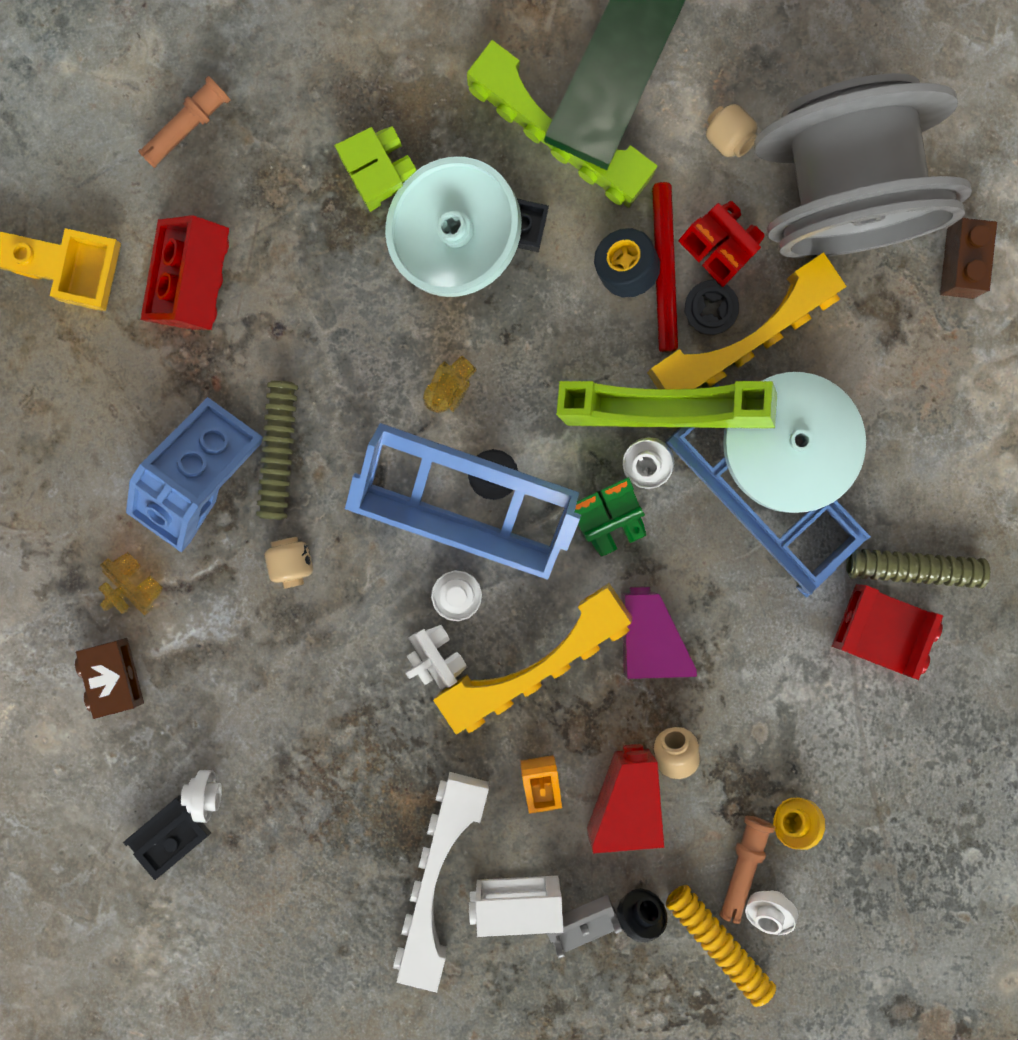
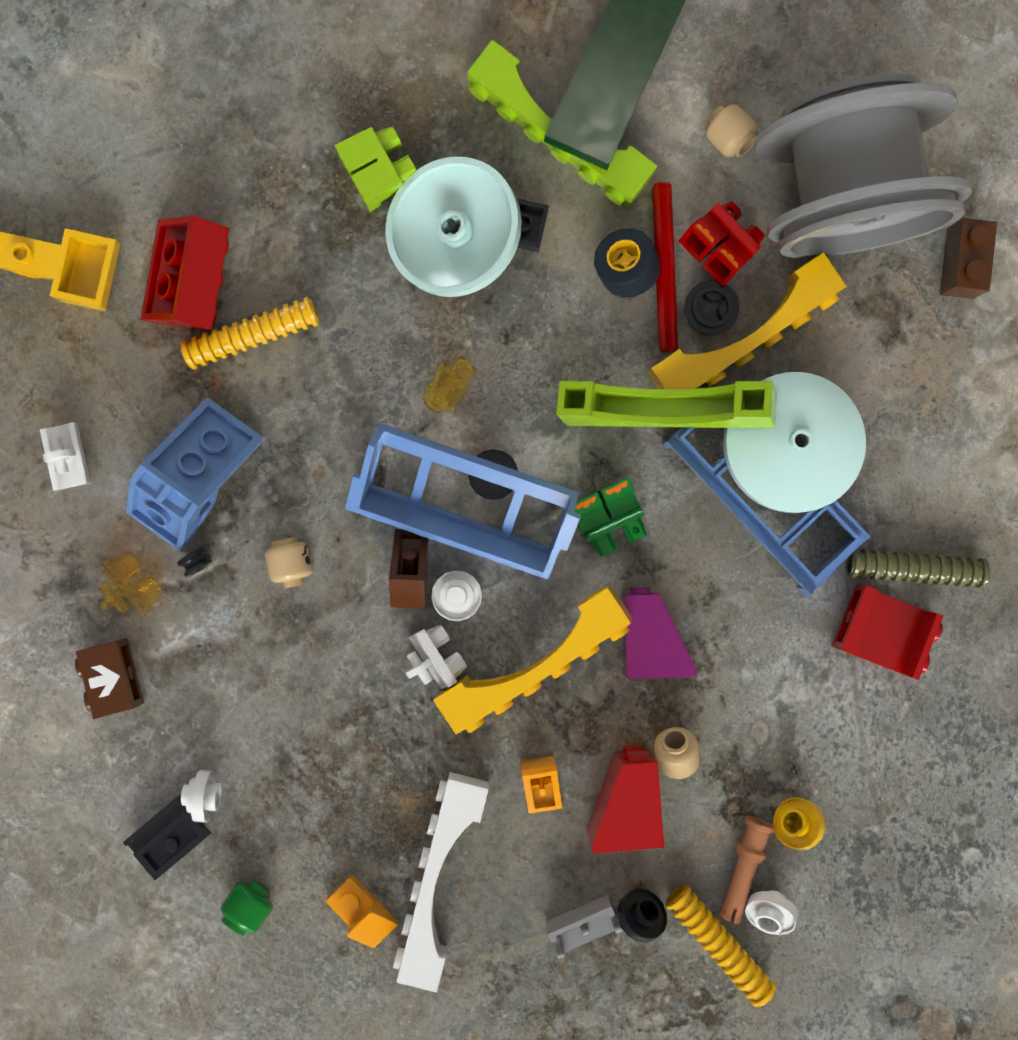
(64, 456): none -> white hips
(194, 562): none -> black bush
(196, 110): nougat pin -> none
(246, 907): none -> green head
(249, 333): none -> yellow piece
(277, 449): olive piece -> none
(361, 912): none -> light orange slope
(408, 570): none -> reddish brown slope
(516, 906): white window -> none
(648, 462): white plate -> none

